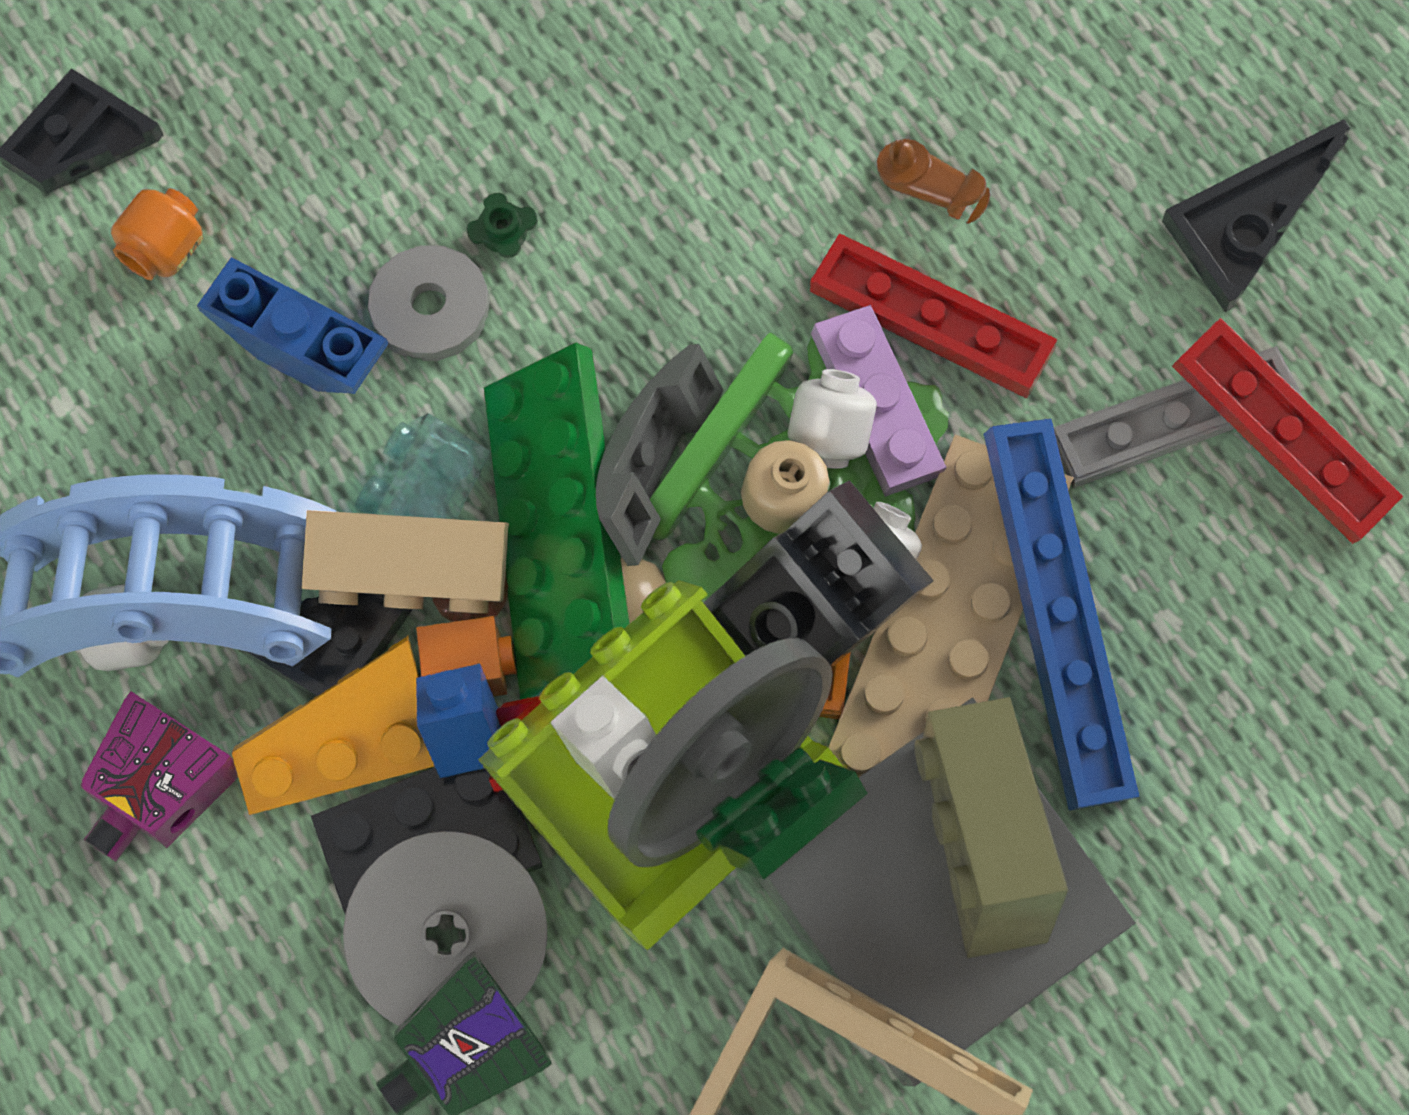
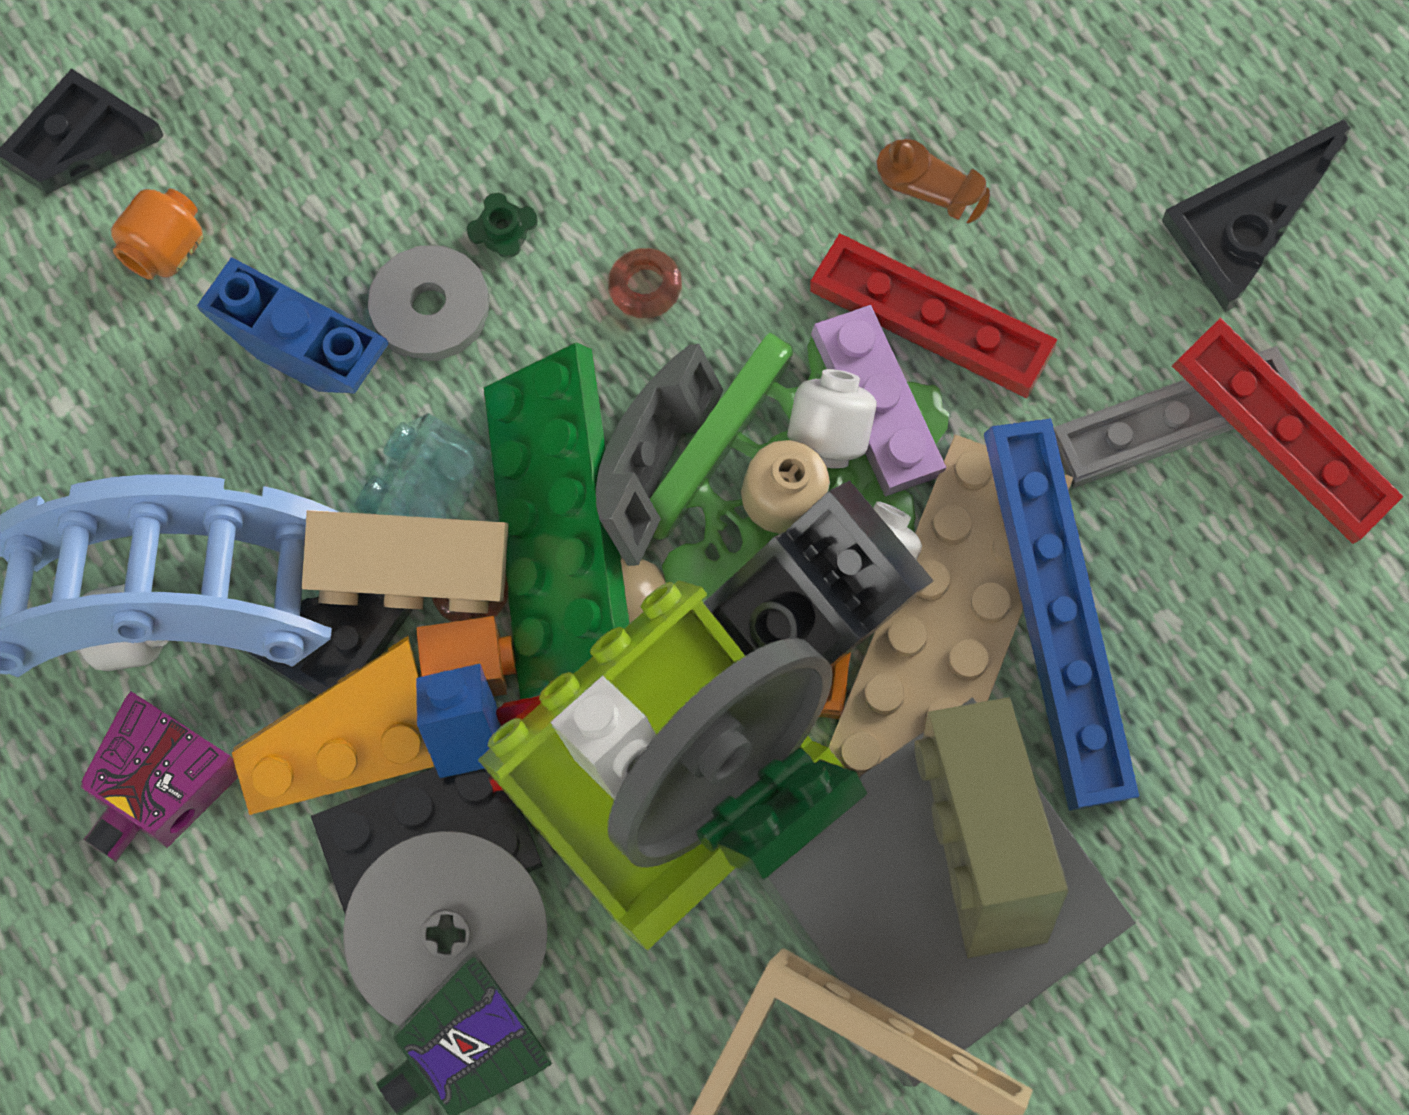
(649, 304): none -> clear red piece

